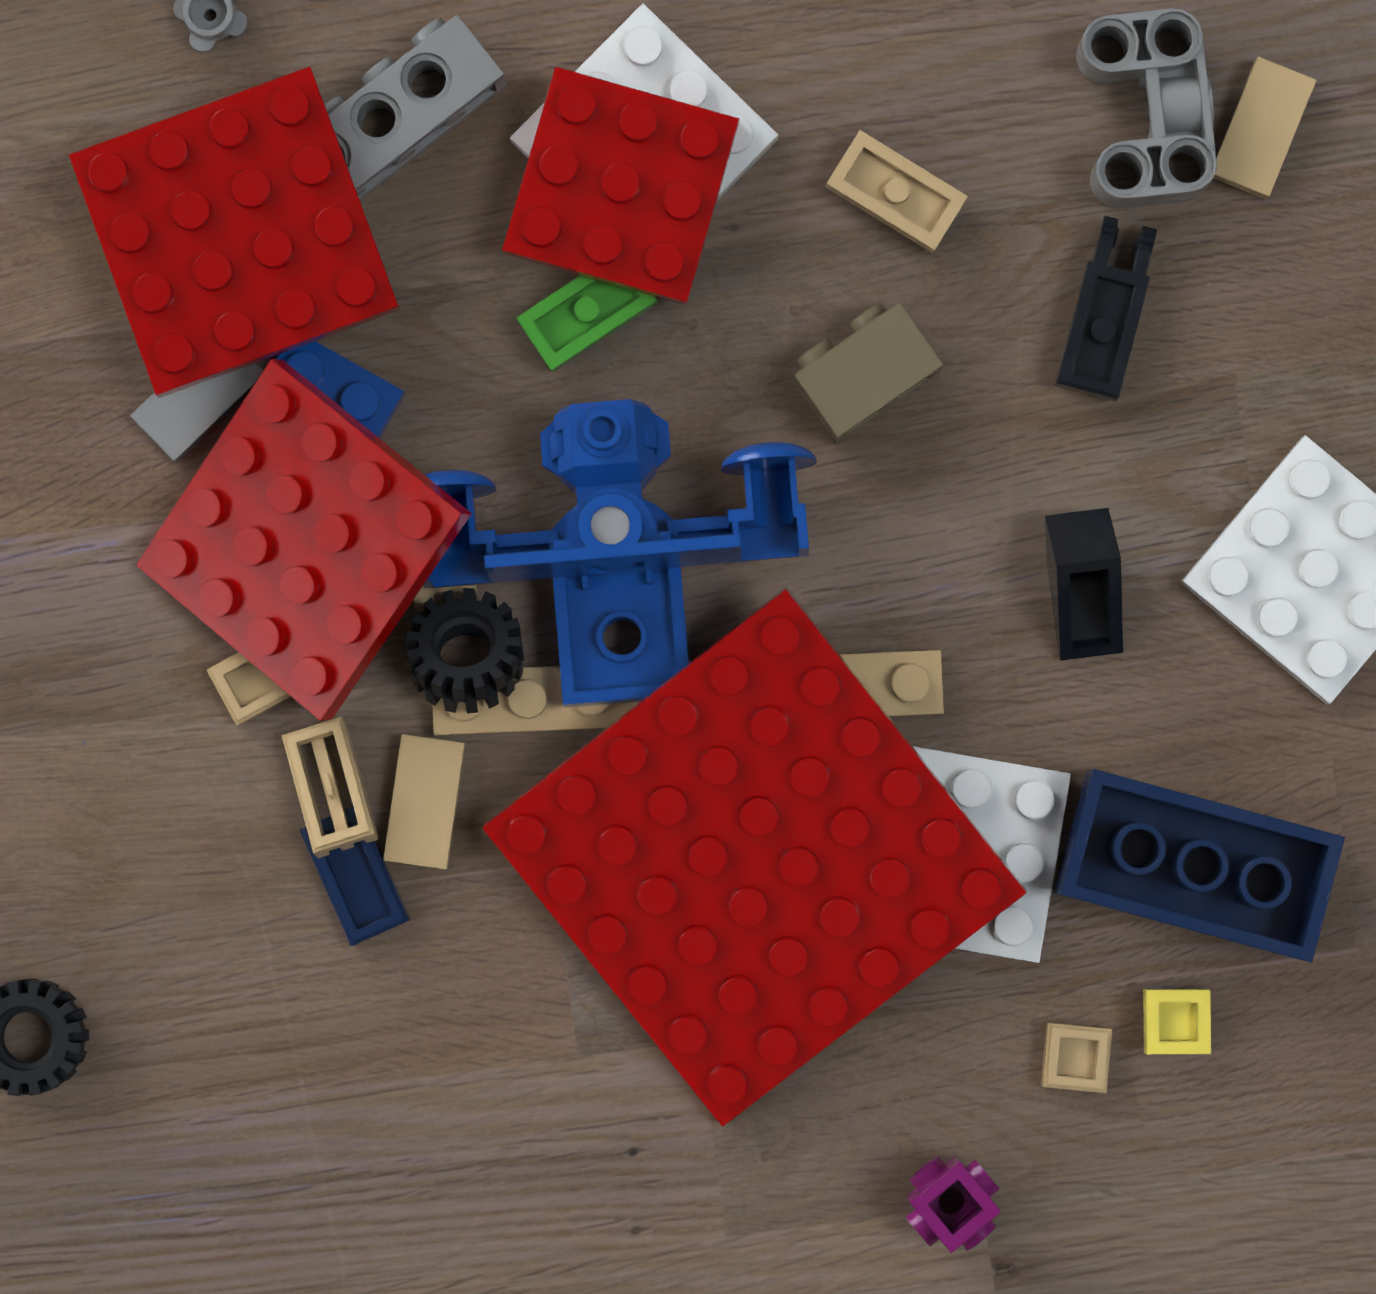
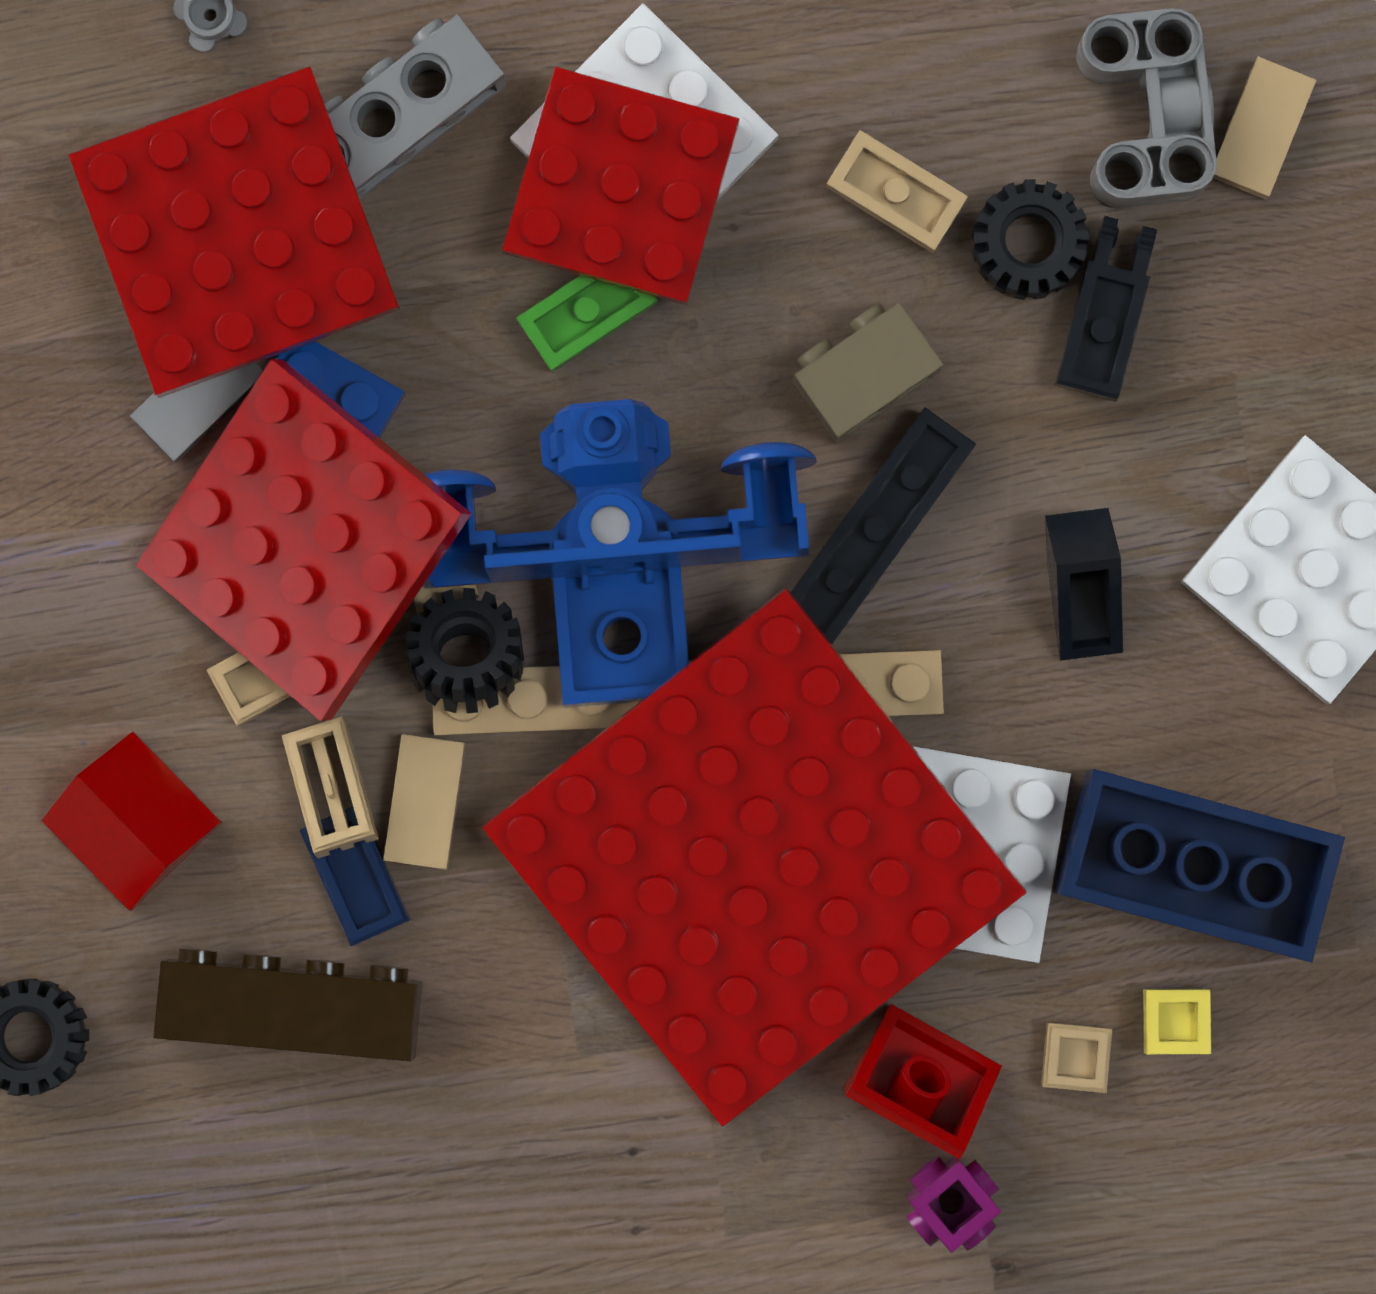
(130, 820): none -> red slope
(288, 1008): none -> dark brown brick
(881, 522): none -> black plate
(923, 1081): none -> red slope
(1040, 202): none -> black tyre

